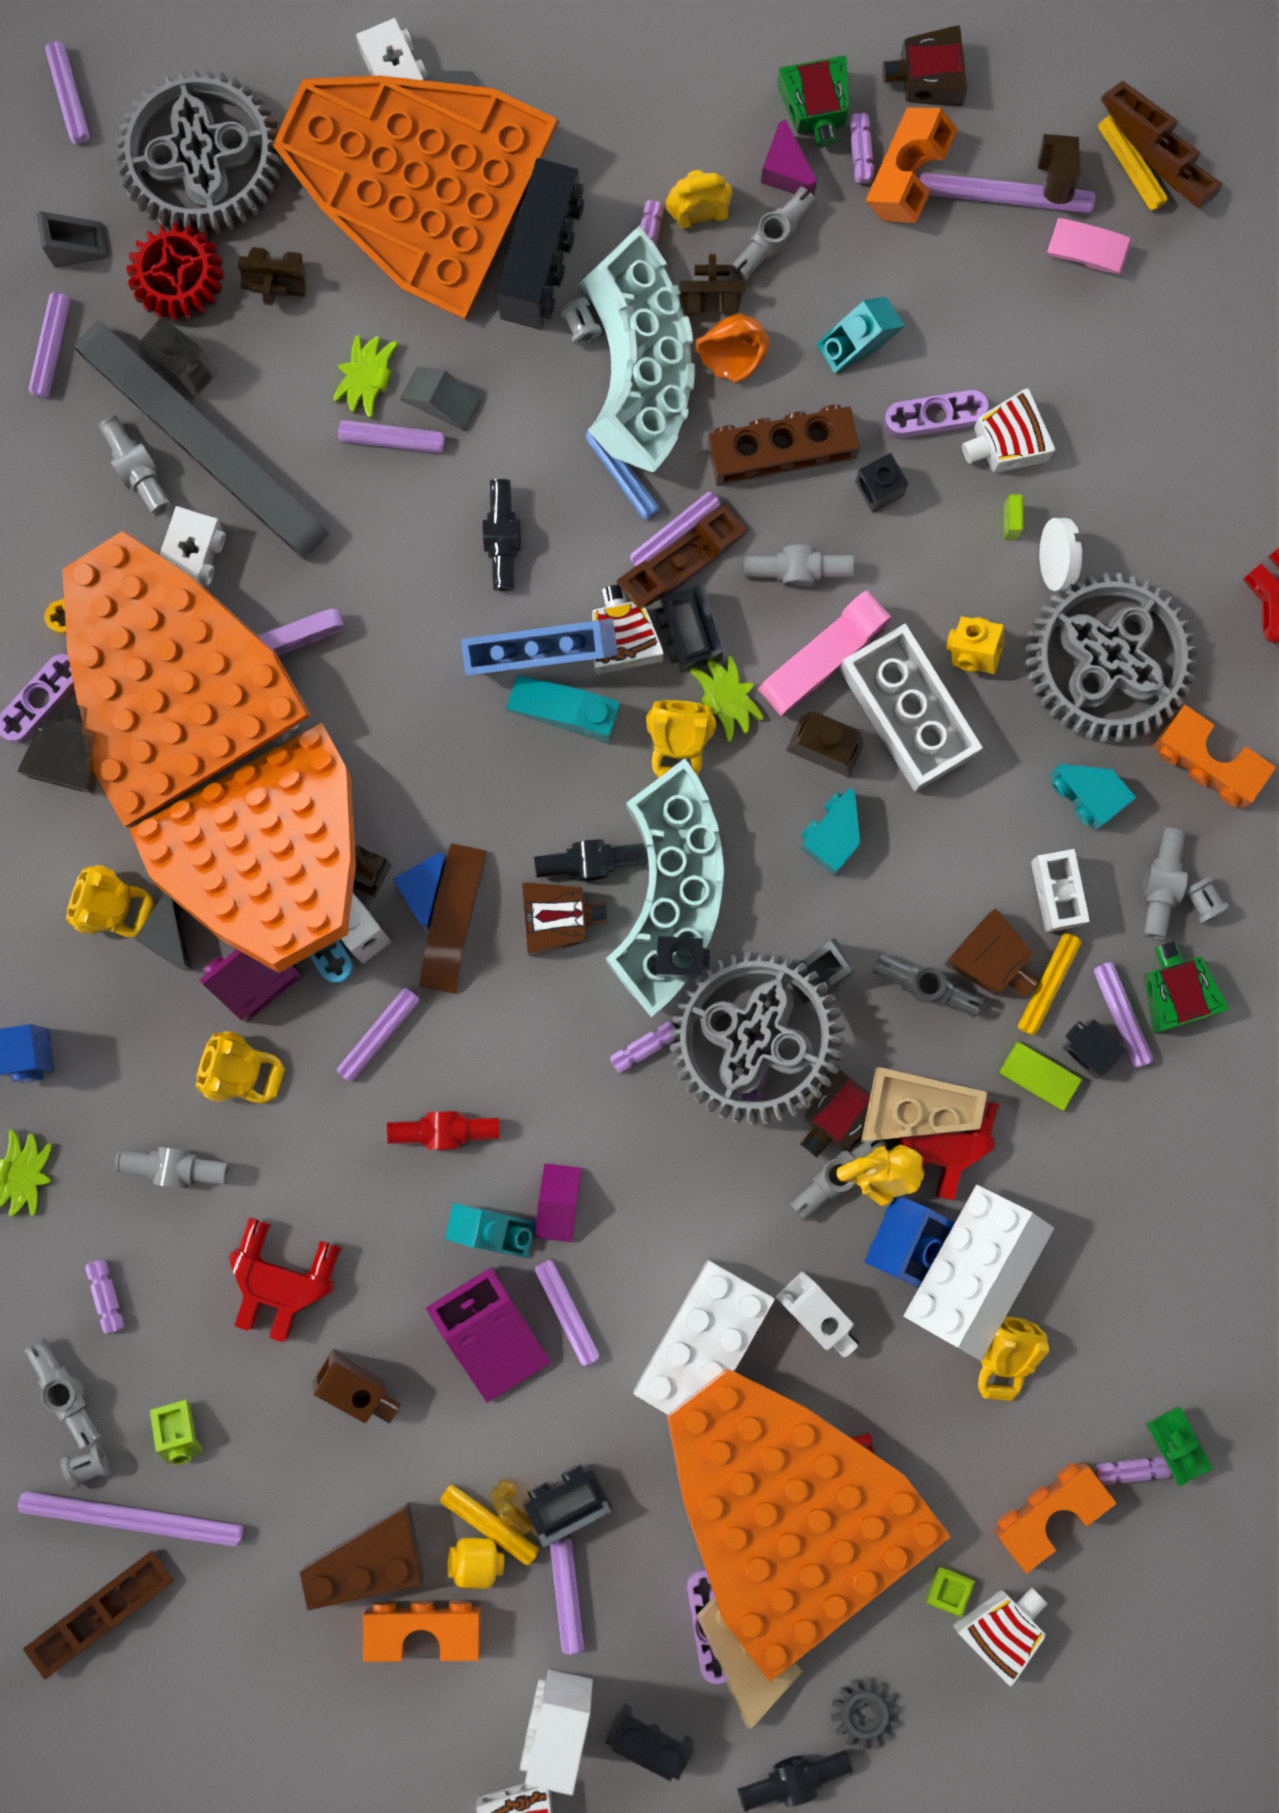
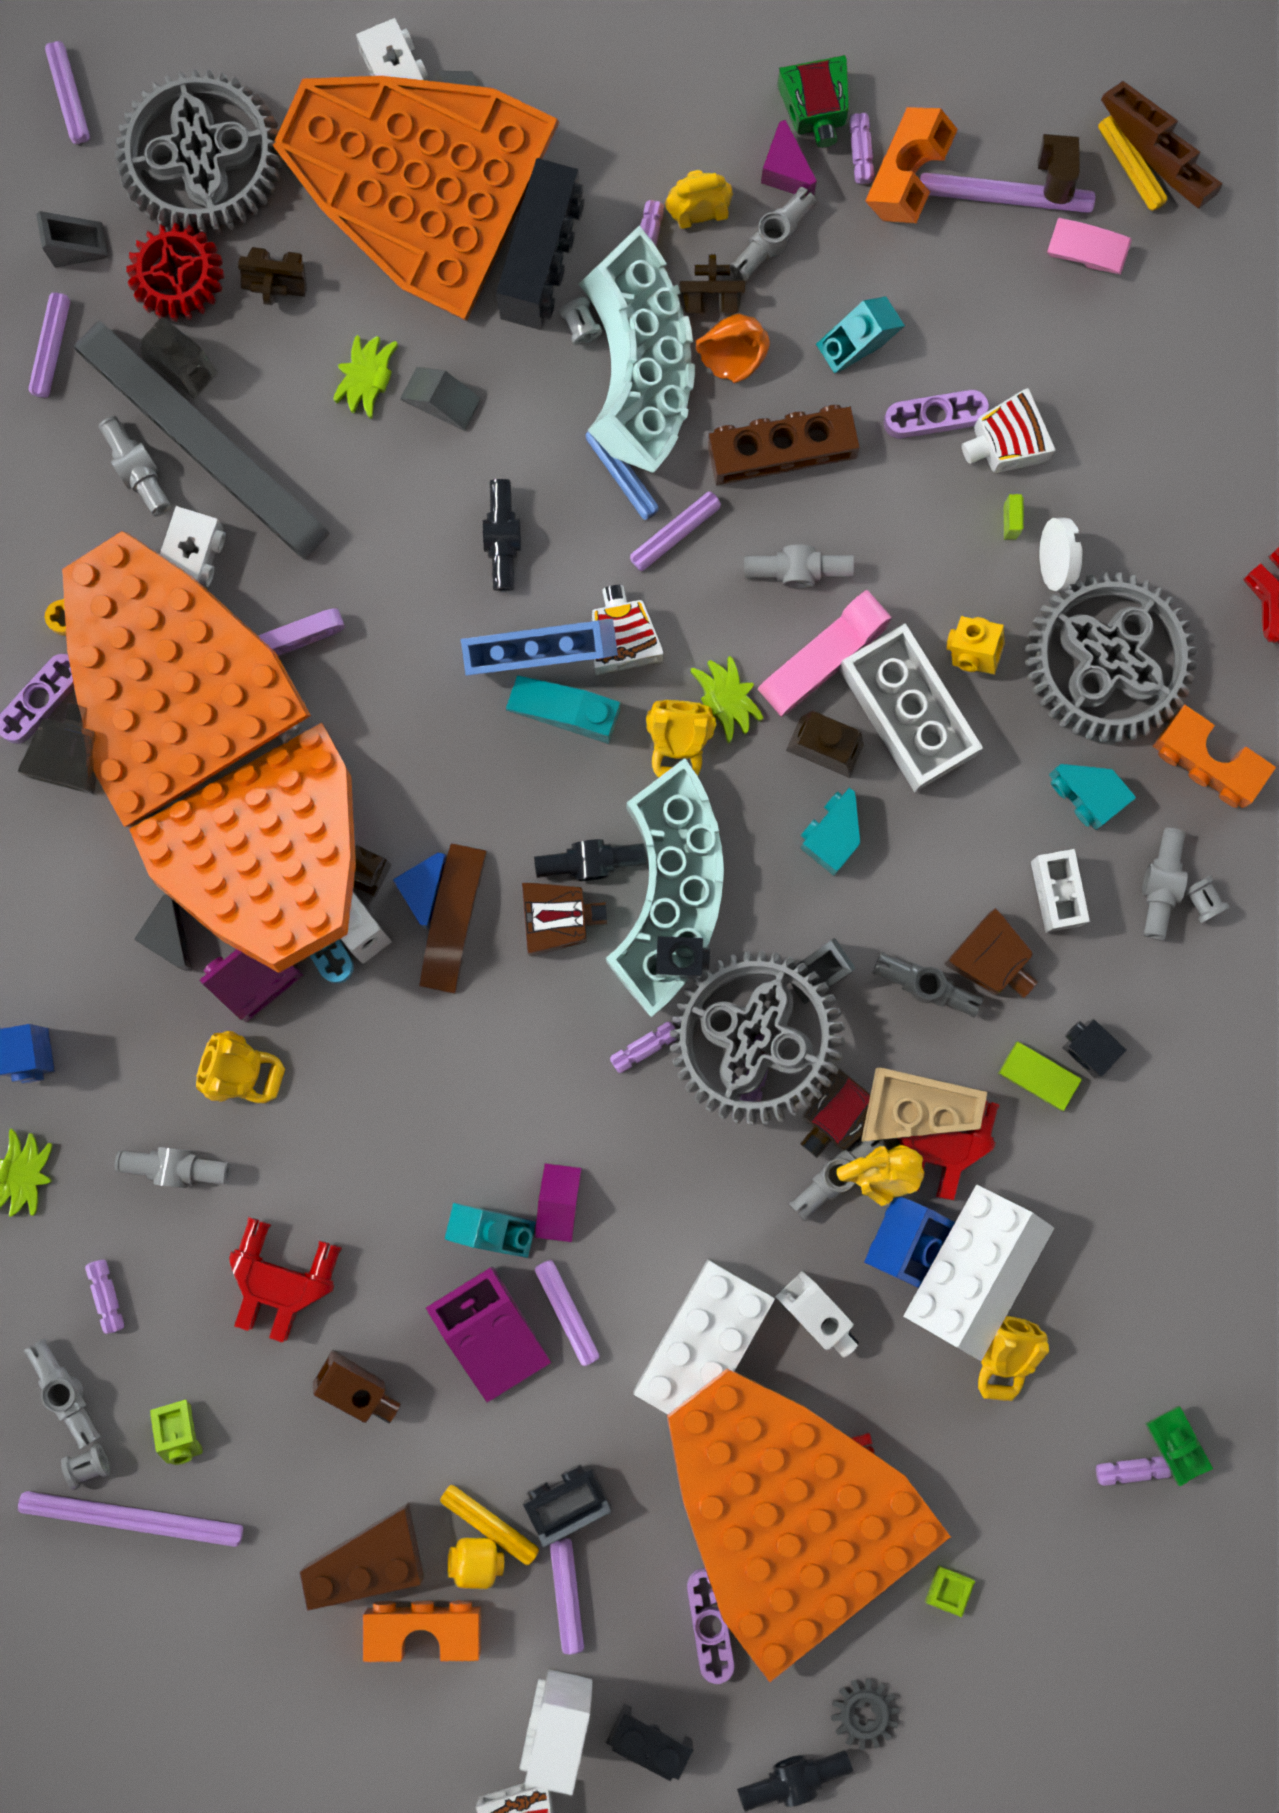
(98, 1615): reddish brown slope -> none
(103, 901): yellow piece -> none
(378, 1035): lavender axle -> none
(391, 436): lavender axle -> none
(442, 1130): red pin -> none
(505, 1508): clear yellow arm -> none
(683, 558): reddish brown slope -> none
(690, 628): black window -> none
(744, 1678): tan wing -> none
(881, 482): black brick -> none
(930, 68): torso -> none
(1005, 1632): white torso -> none
(1025, 1530): orange arch -> none
(1049, 984): yellow axle -> none
(1123, 1014): lavender axle -> none
(1180, 990): torso -> none

